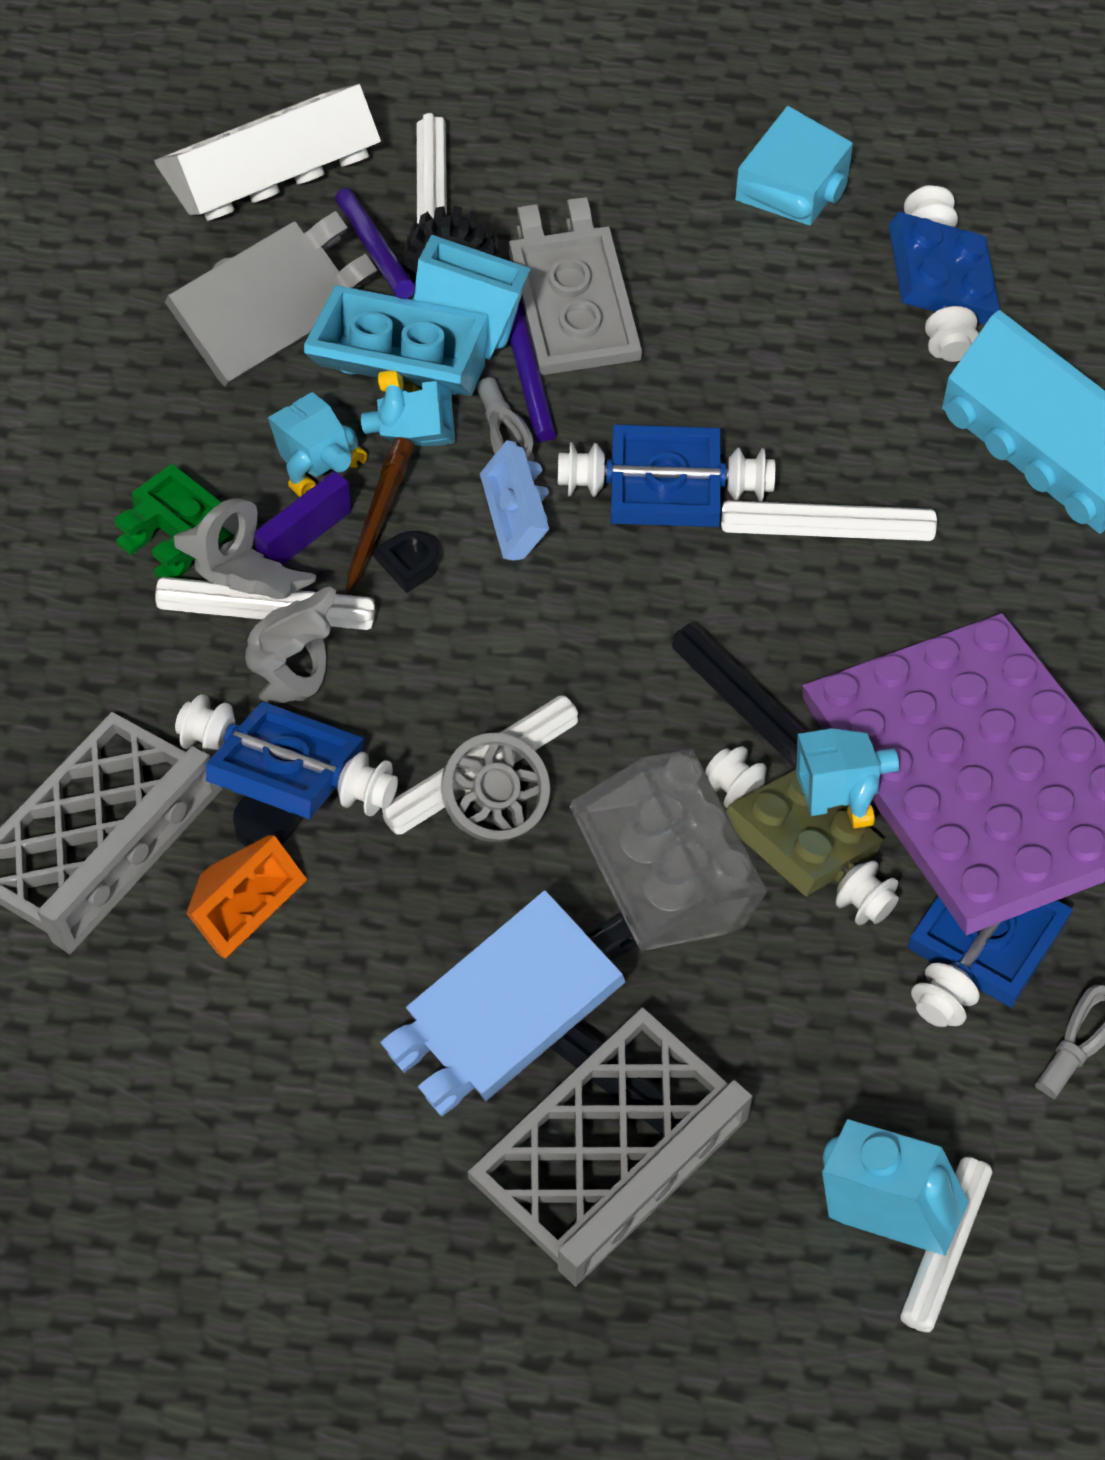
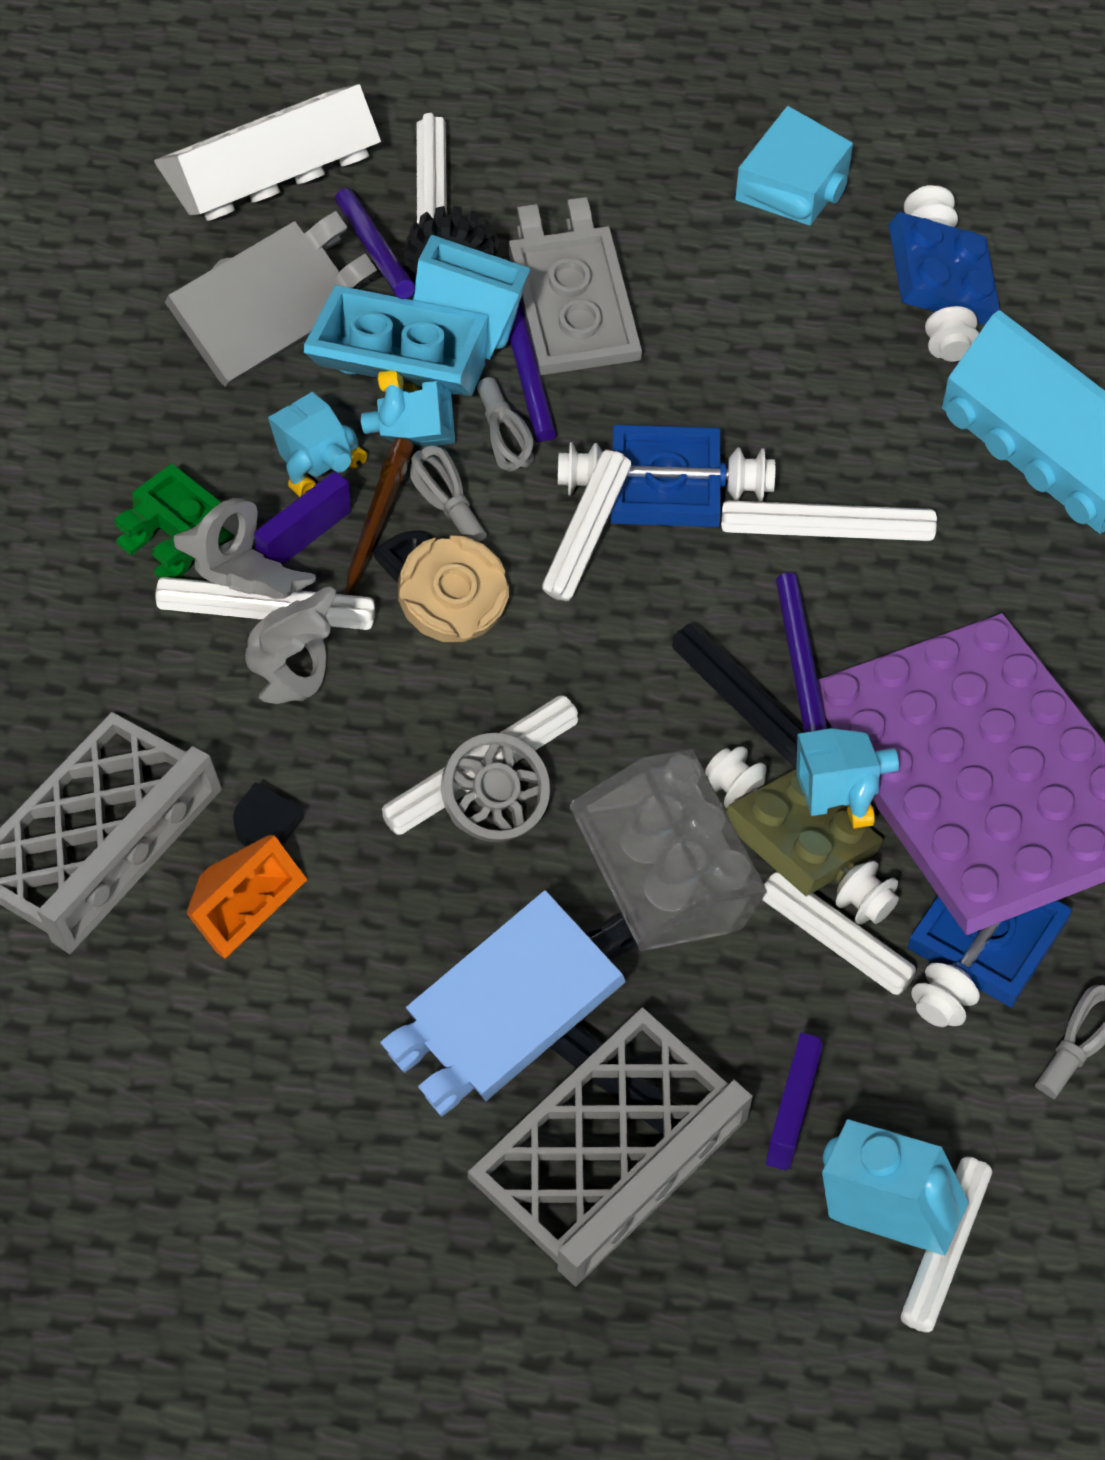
(284, 758): blue plate -> none
(453, 589): none -> tan tile
(456, 507): none -> light grey piece
(515, 500): light blue plate -> none
(586, 525): none -> white axle
(794, 1102): none -> dark purple tile
(800, 653): none -> dark purple bar
(840, 934): none -> white axle

